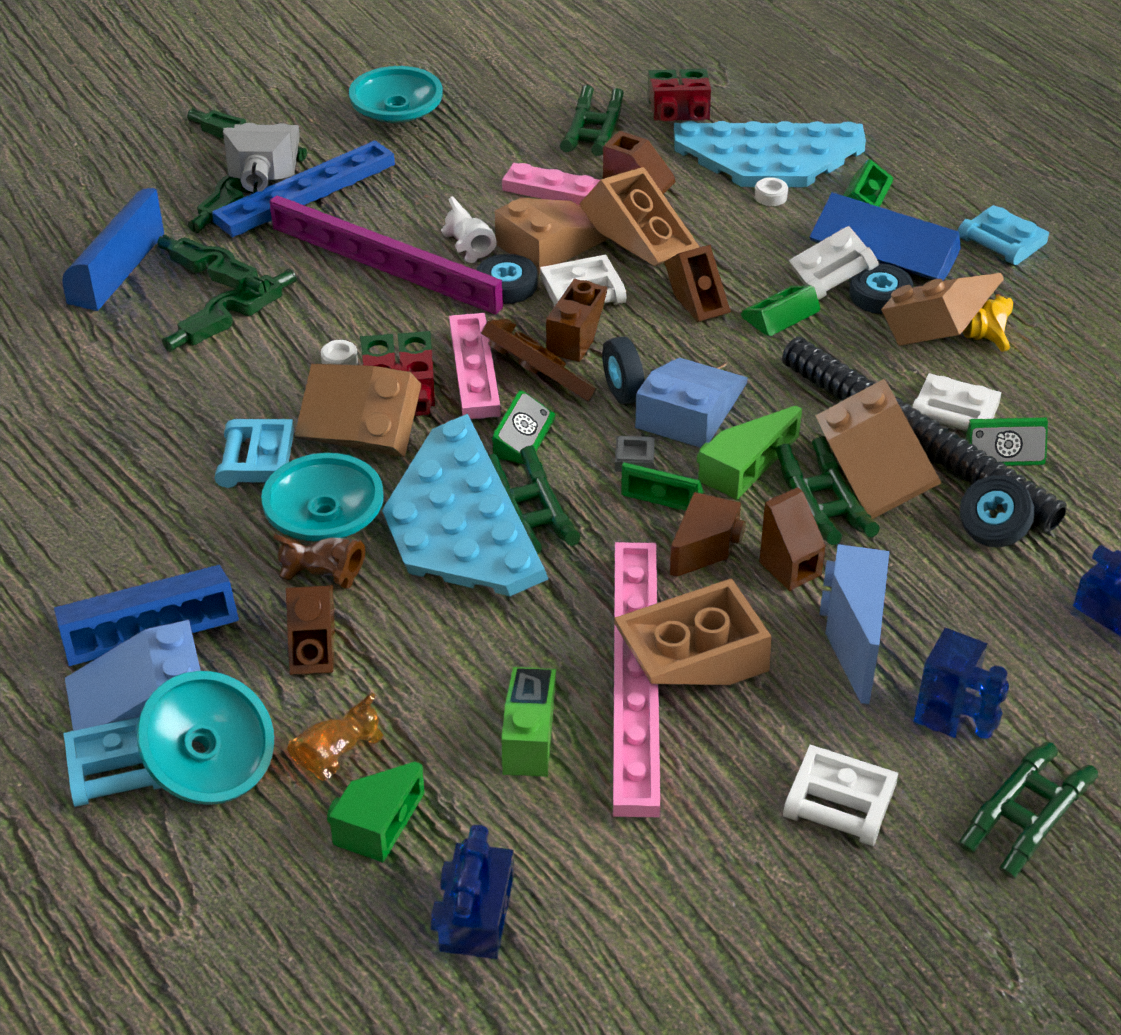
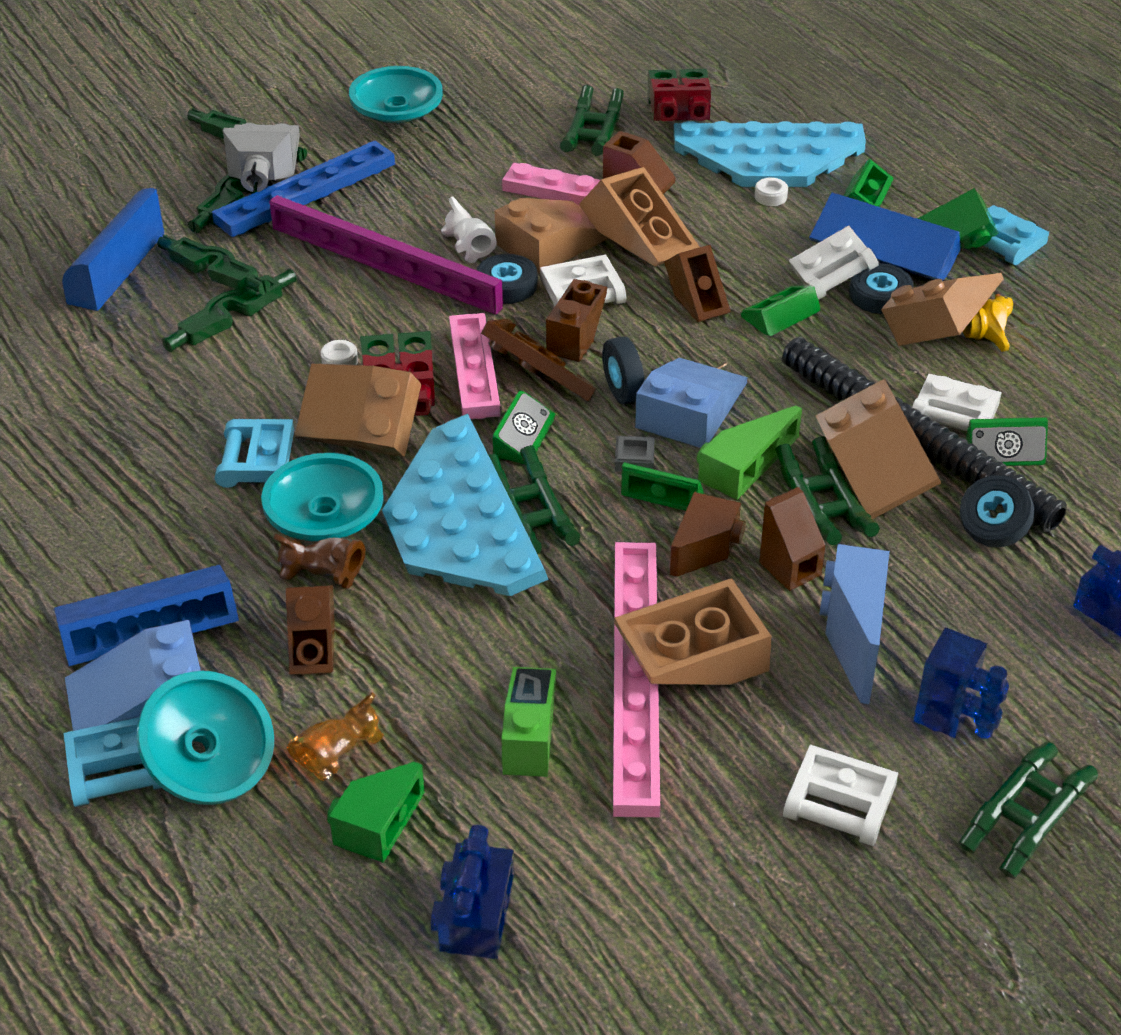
(968, 216): none -> green slope

